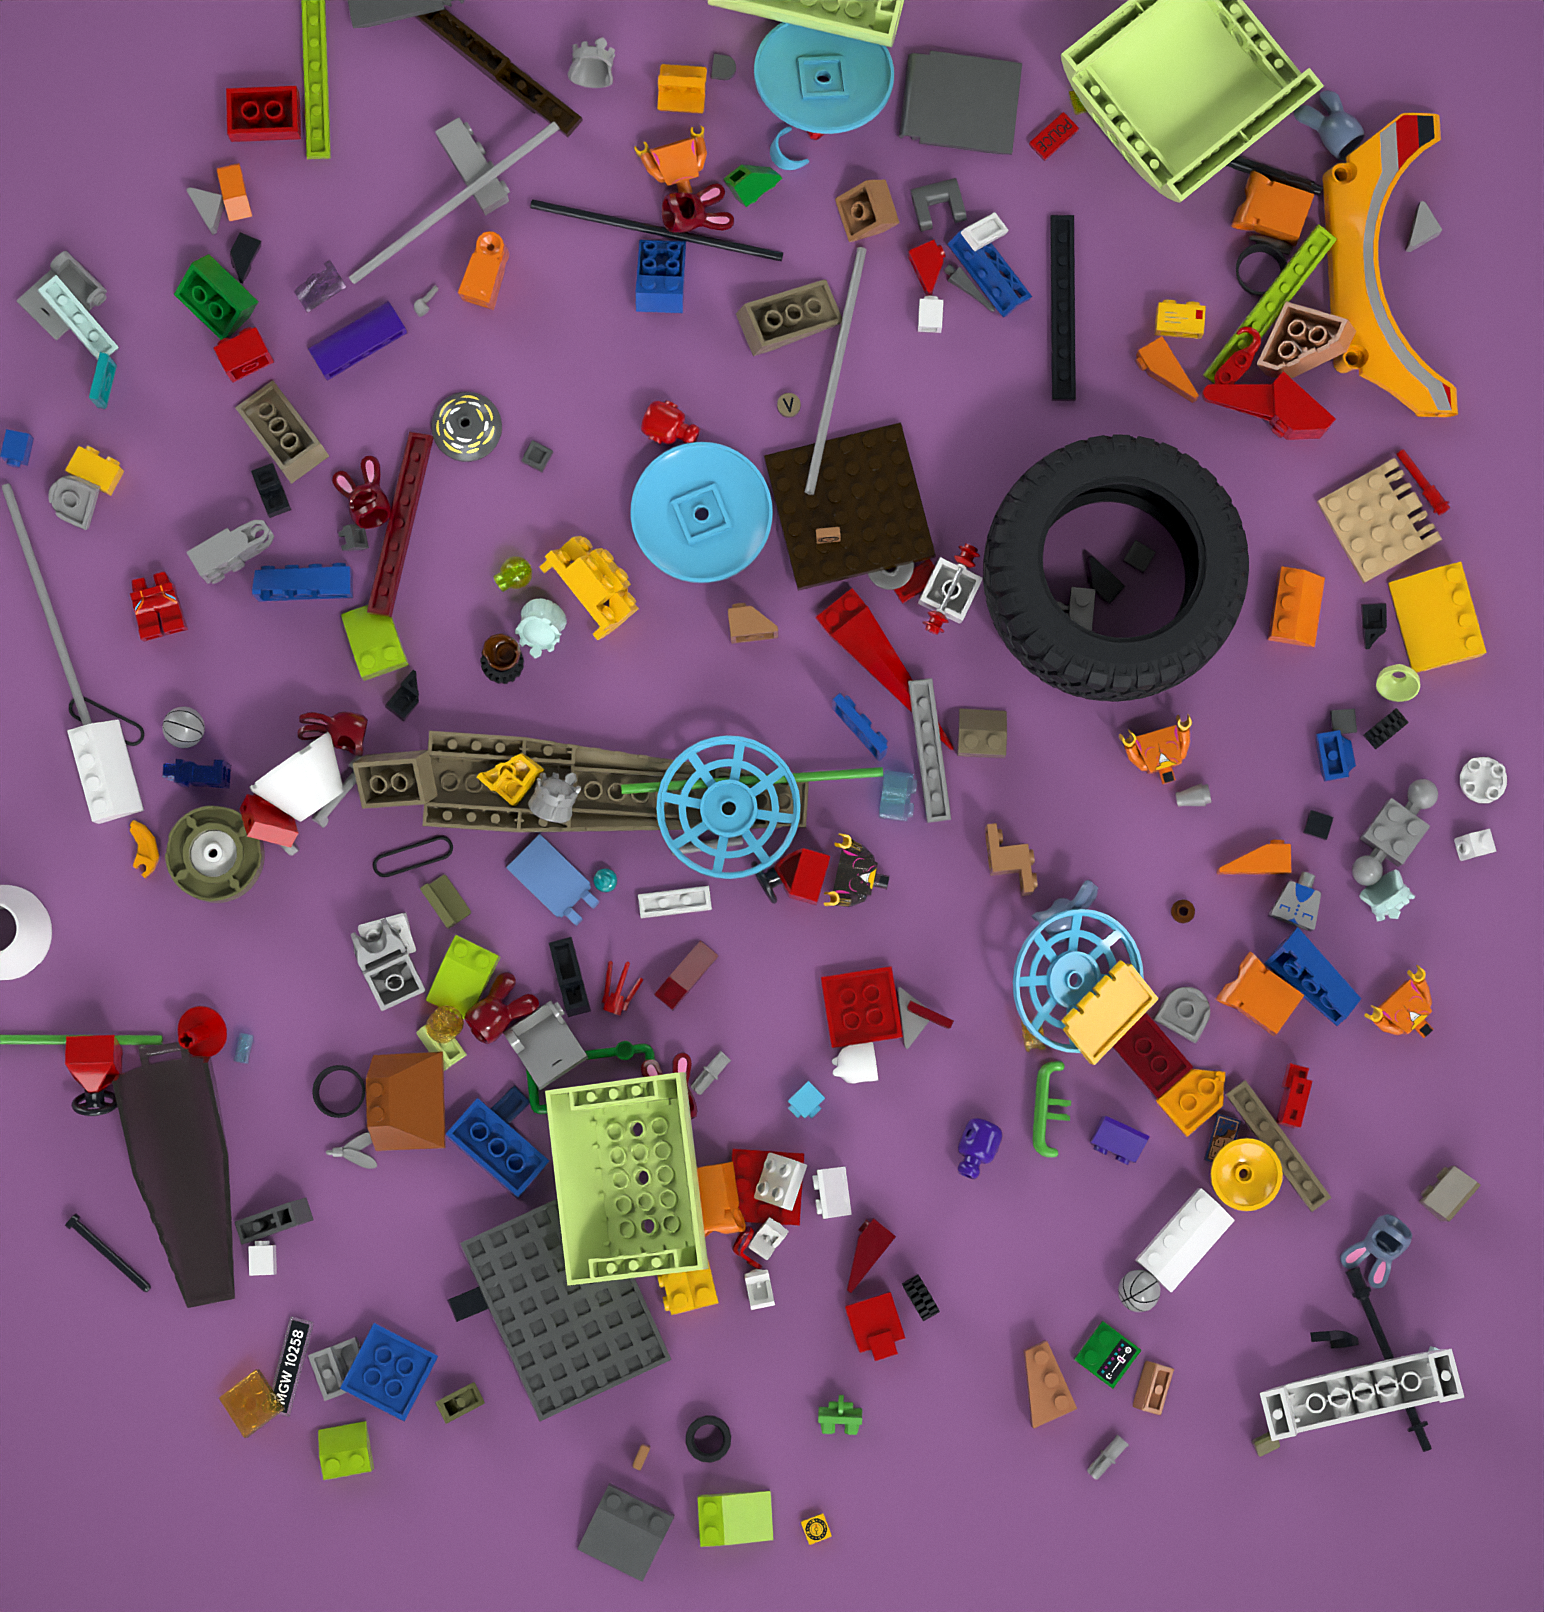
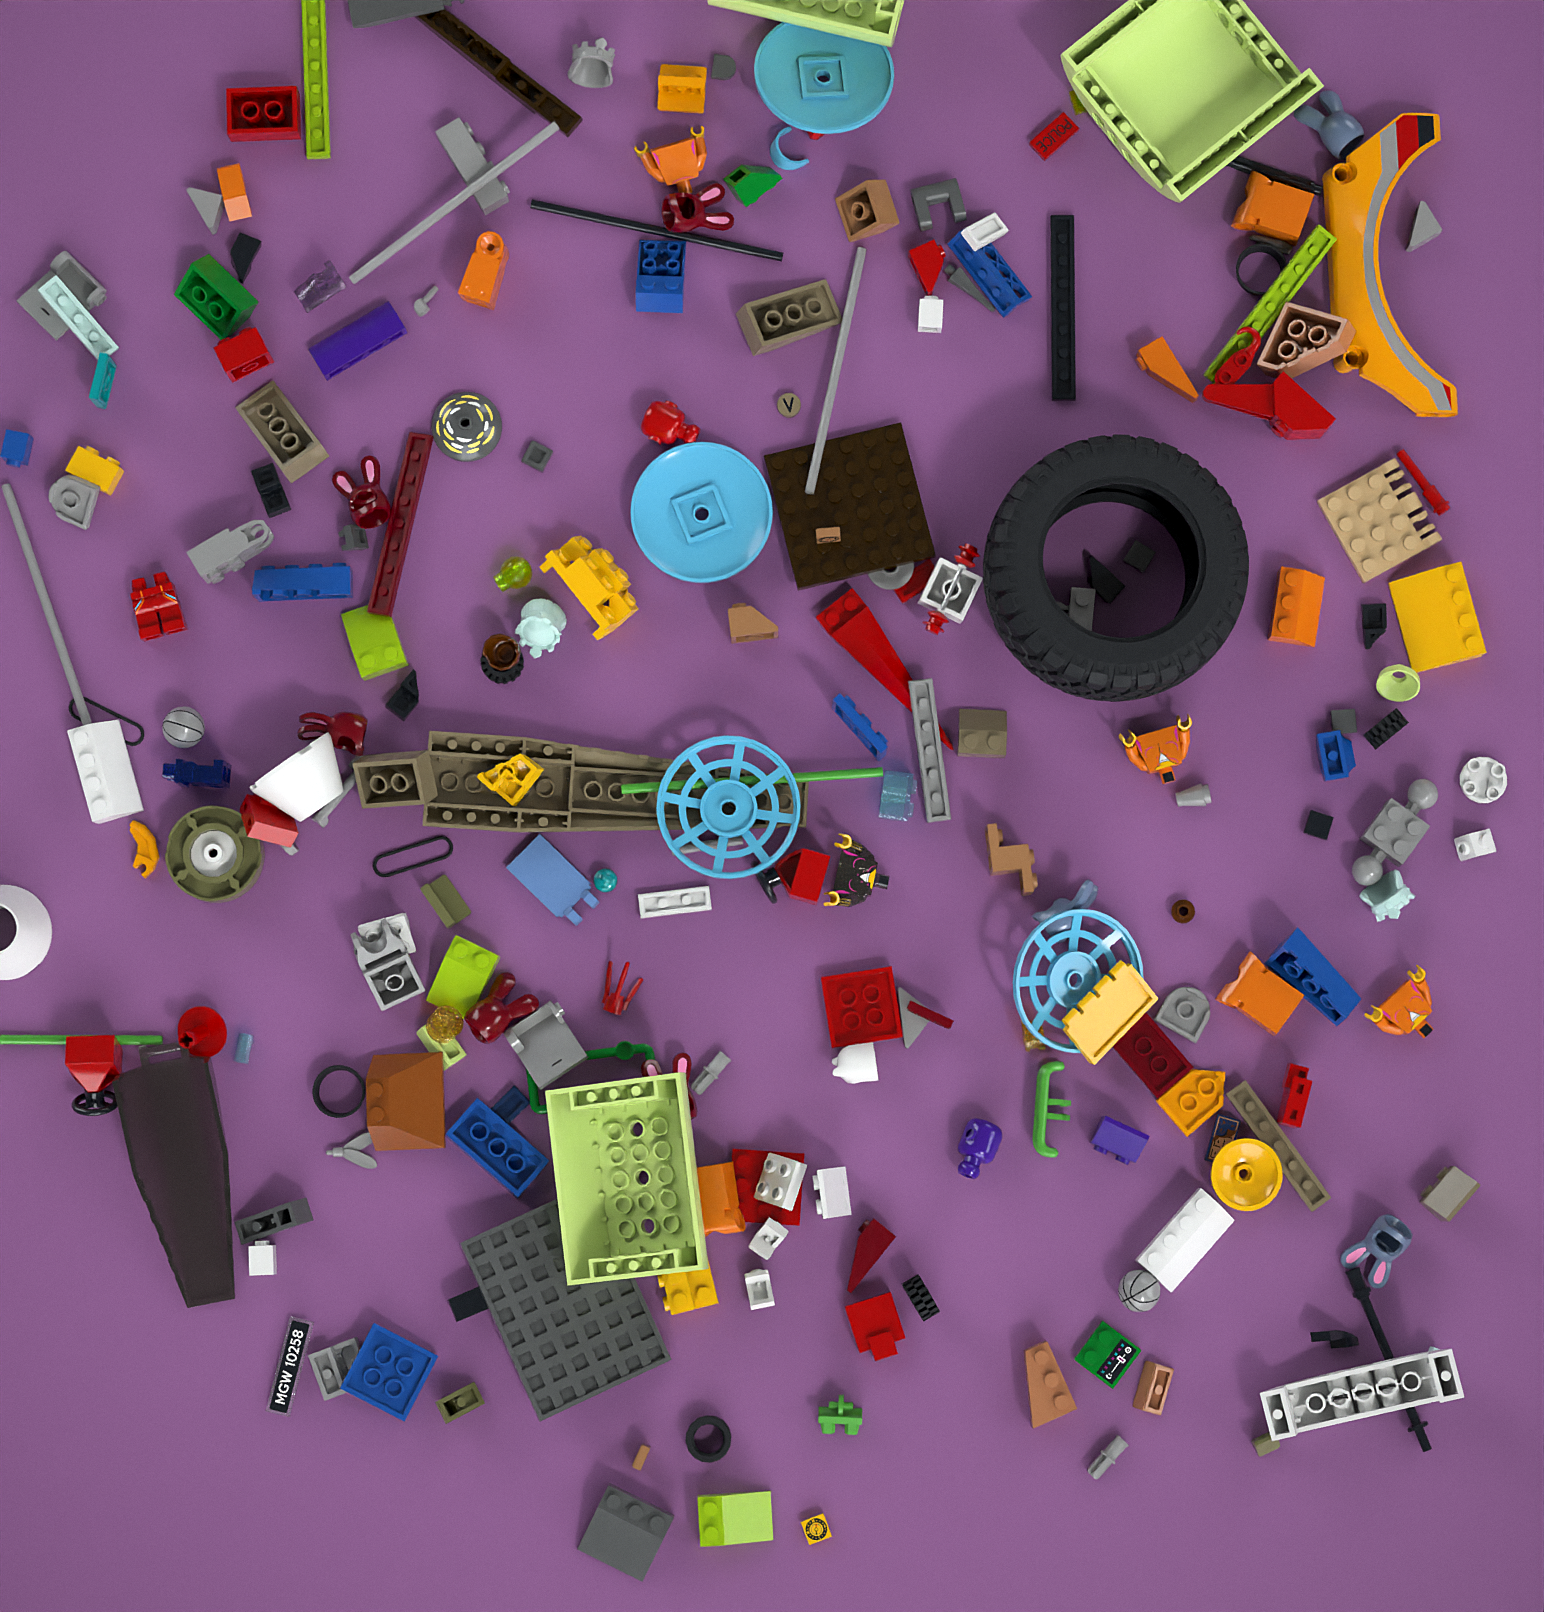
(74, 1223): black bar -> none
(251, 1403): clear yellow plate -> none
(345, 1450): lime slope -> none
(554, 797): light grey hair -> none
(569, 977): black slope -> none
(686, 975): dark red slope -> none
(750, 1230): red piece -> none
(806, 1101): medium azure brick -> none
(961, 102): dark grey piece -> none
(1180, 319): yellow brick -> none
(1268, 859): orange slope -> none
(1298, 903): light grey torso -> none

